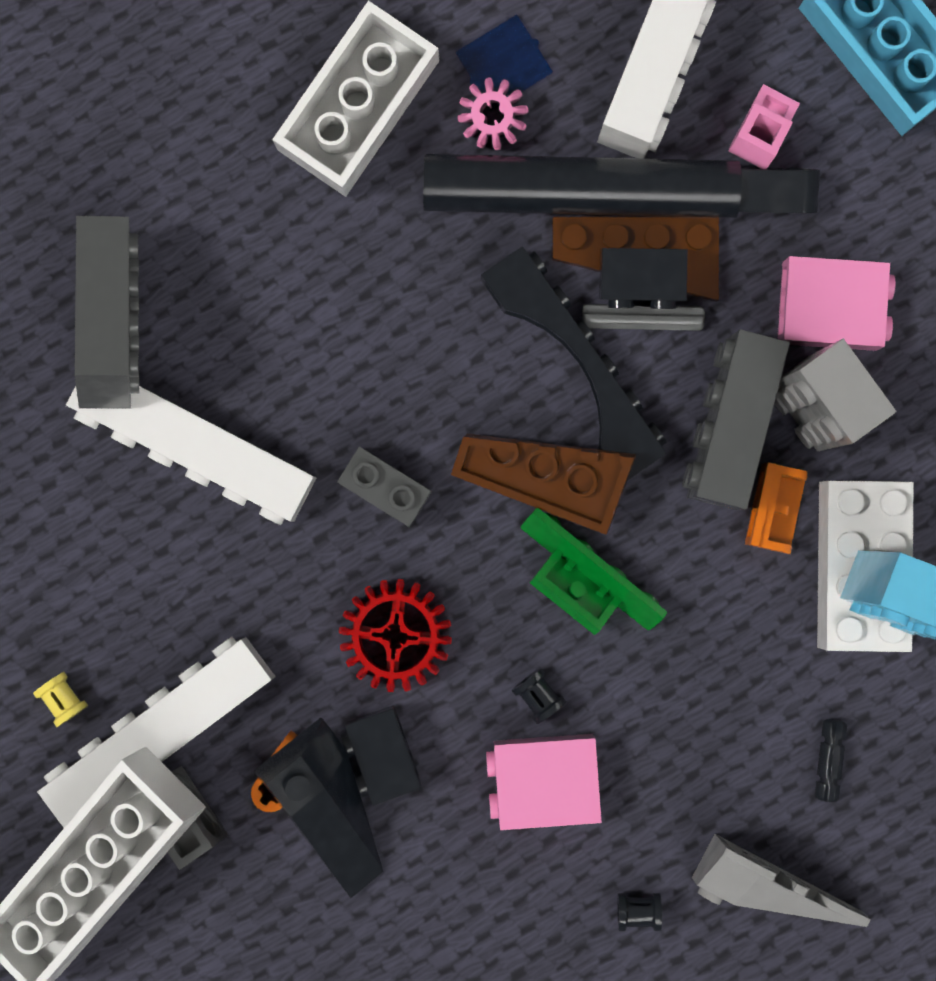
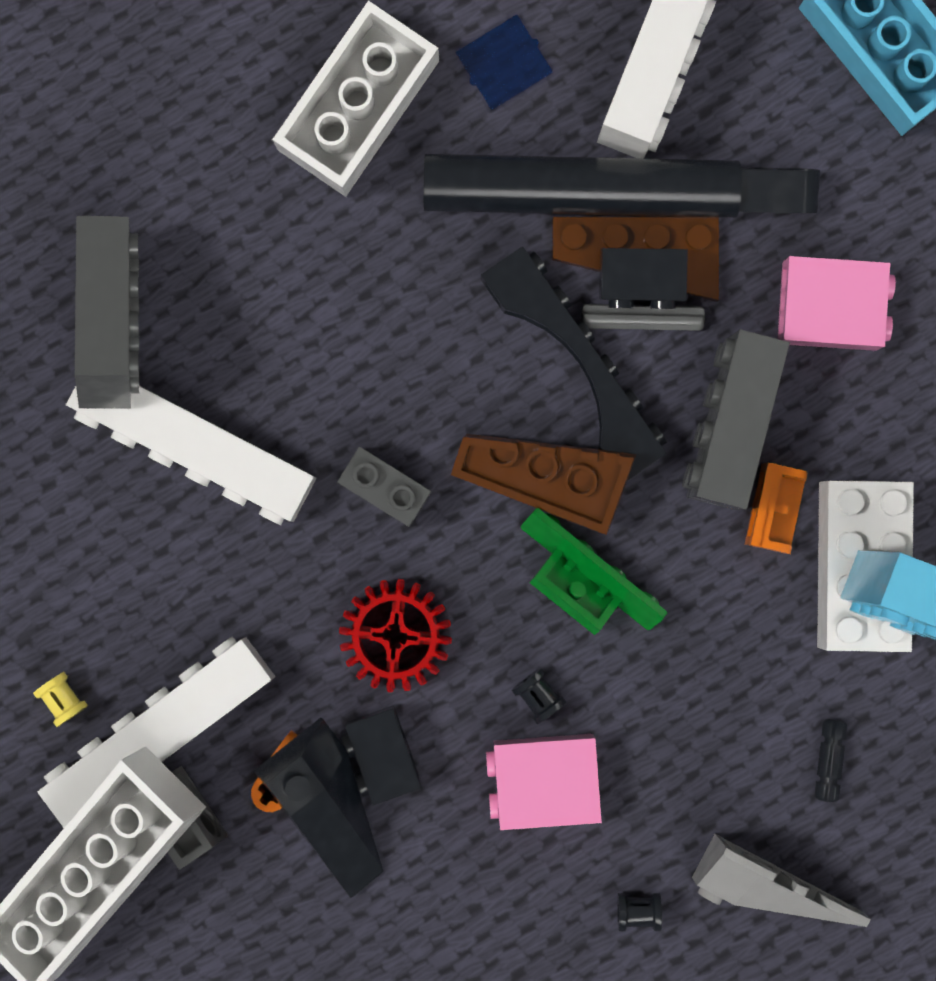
(480, 120): bright pink gear -> none
(764, 127): bright pink brick -> none
(832, 398): light grey brick -> none

